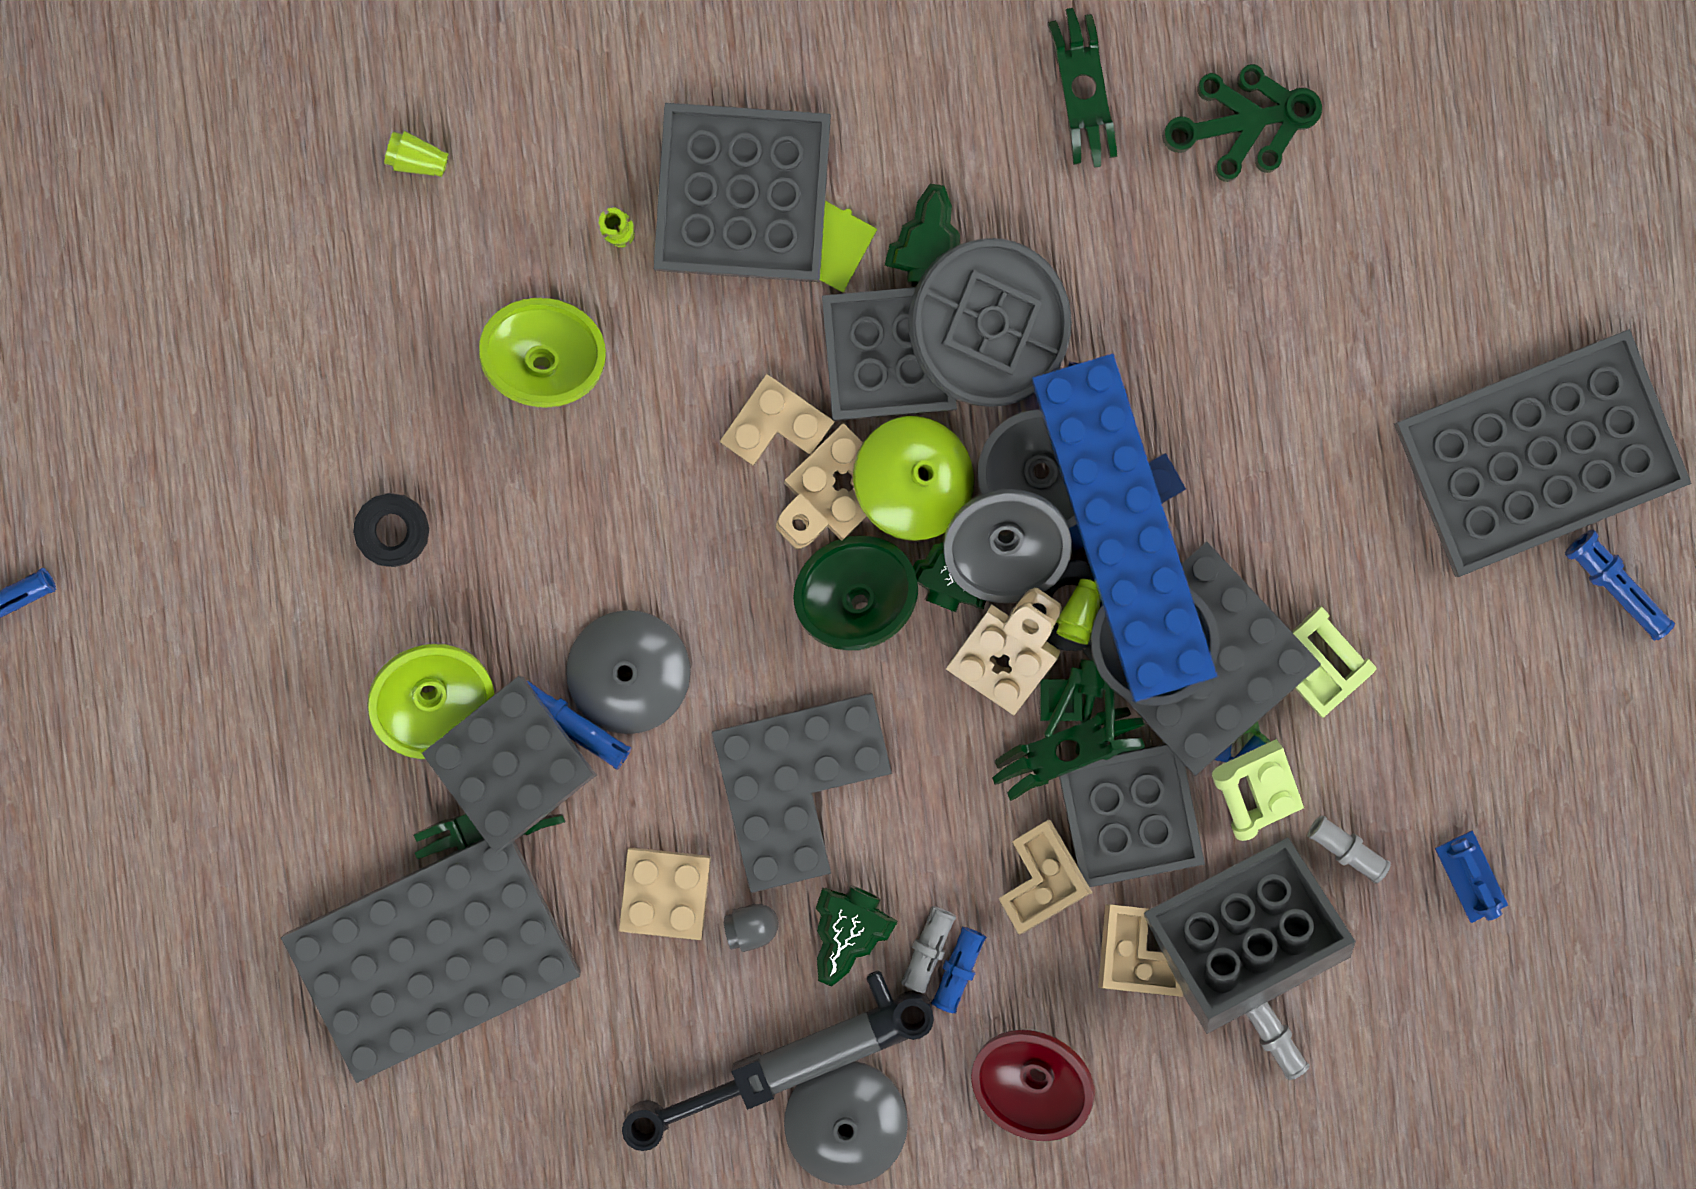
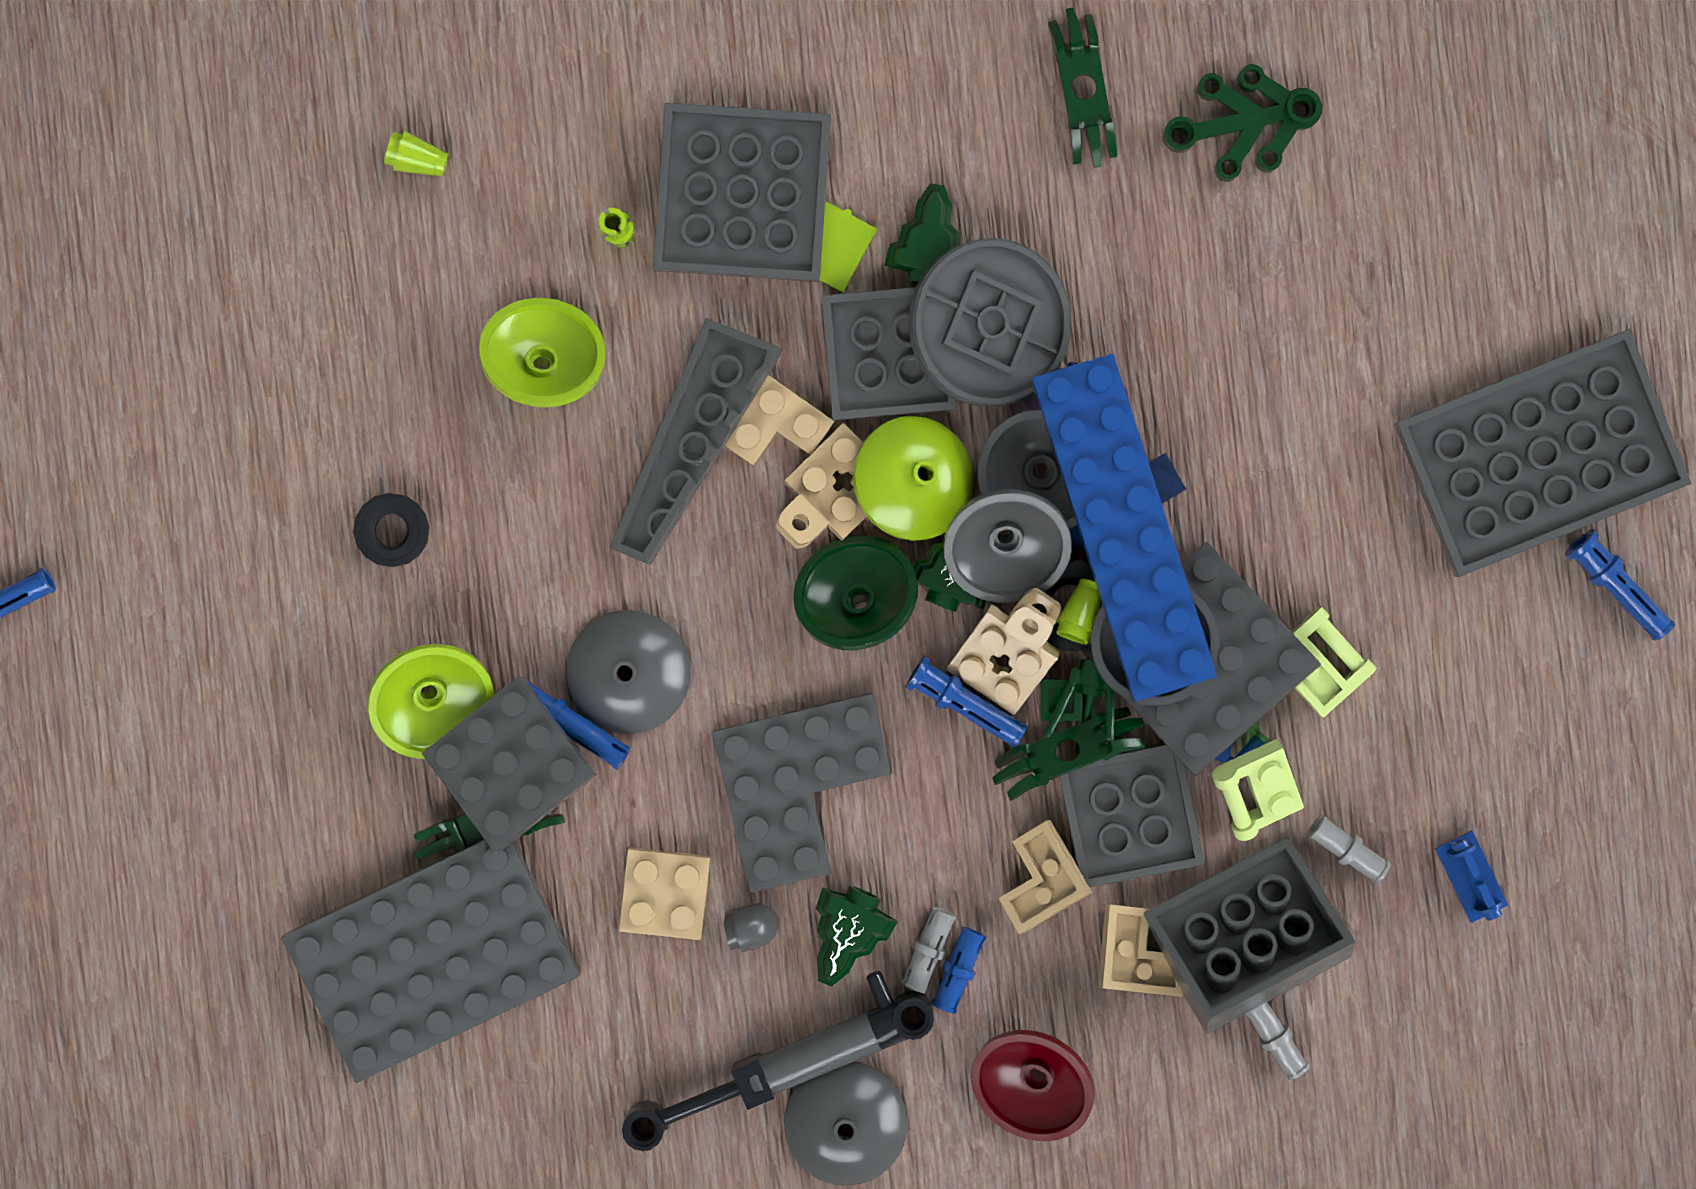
(704, 411): none -> dark grey wing
(949, 693): none -> blue pin

